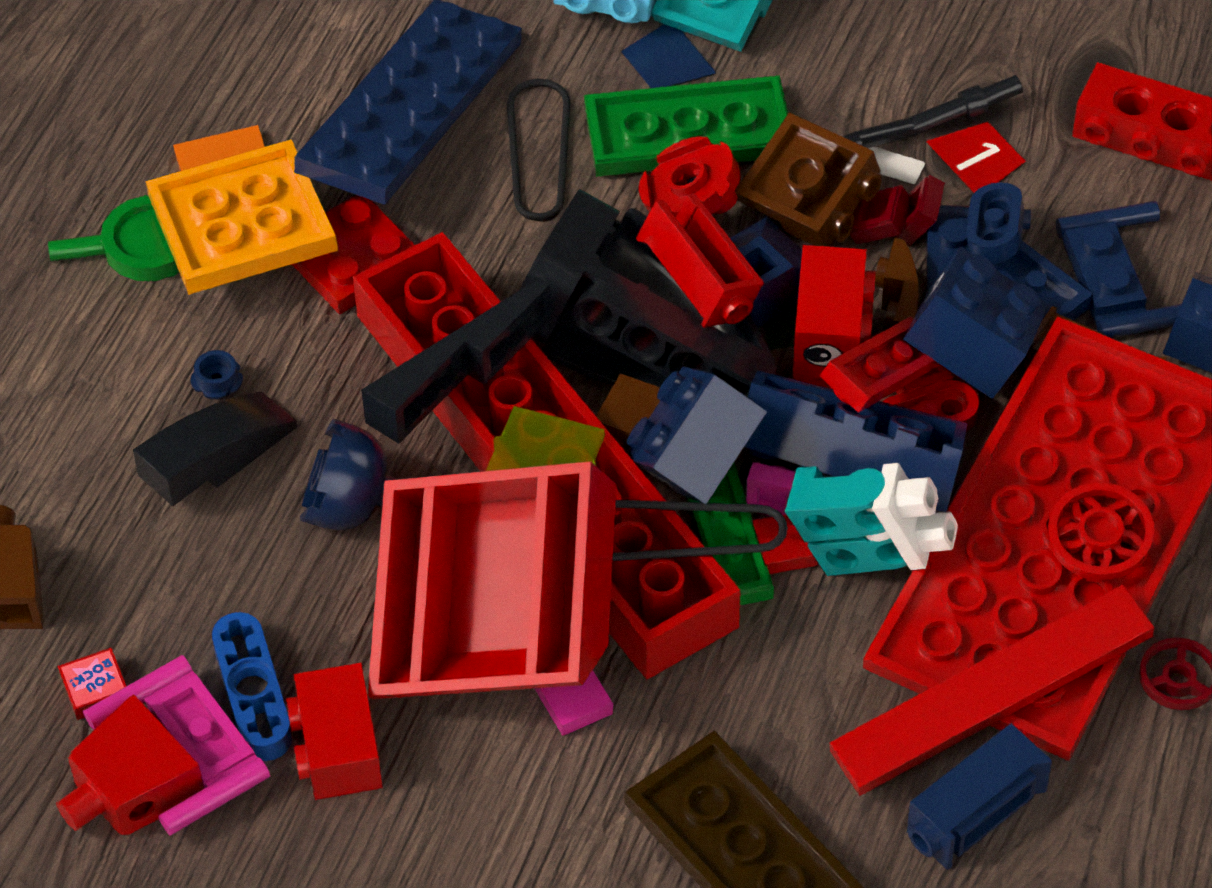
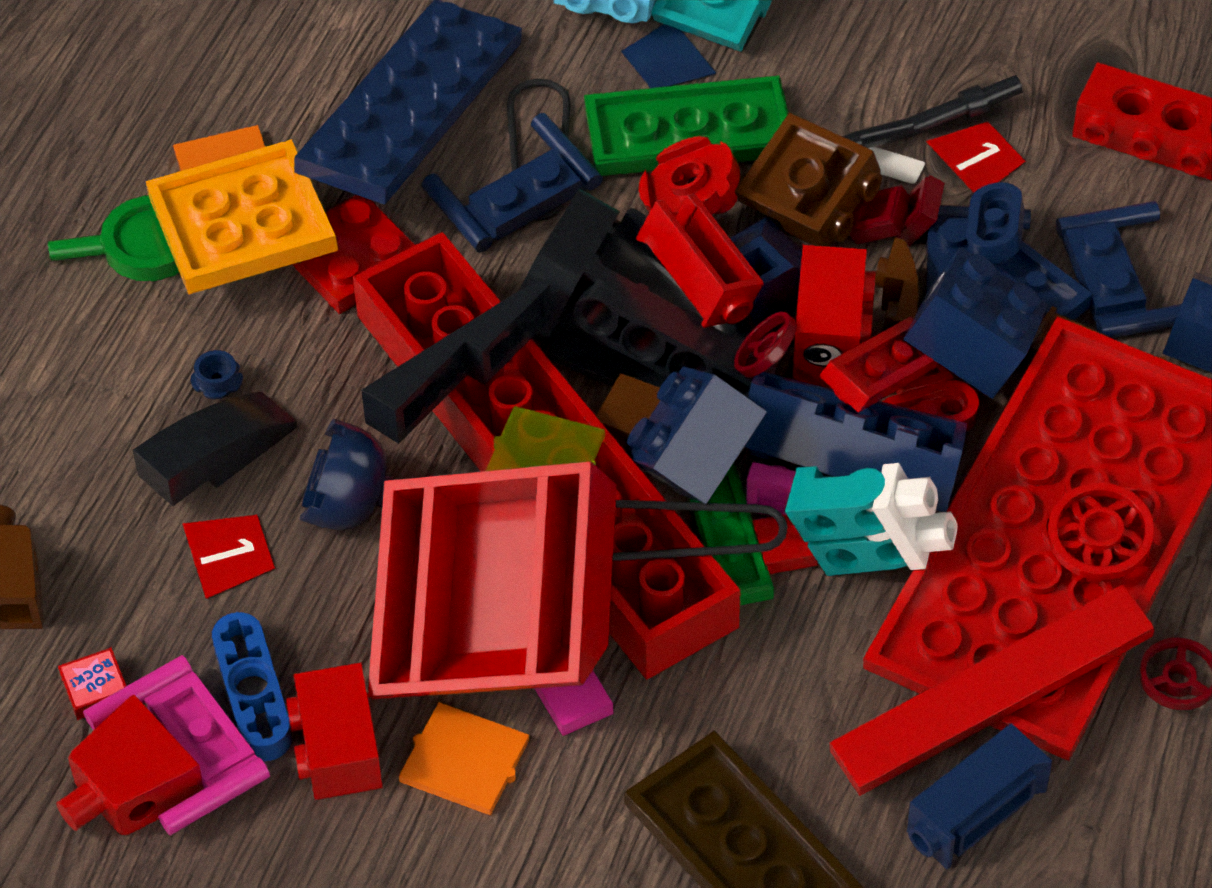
(228, 552): none -> red sticker
(464, 758): none -> orange piece
(521, 193): none -> dark blue plate
(770, 348): none -> dark red piece

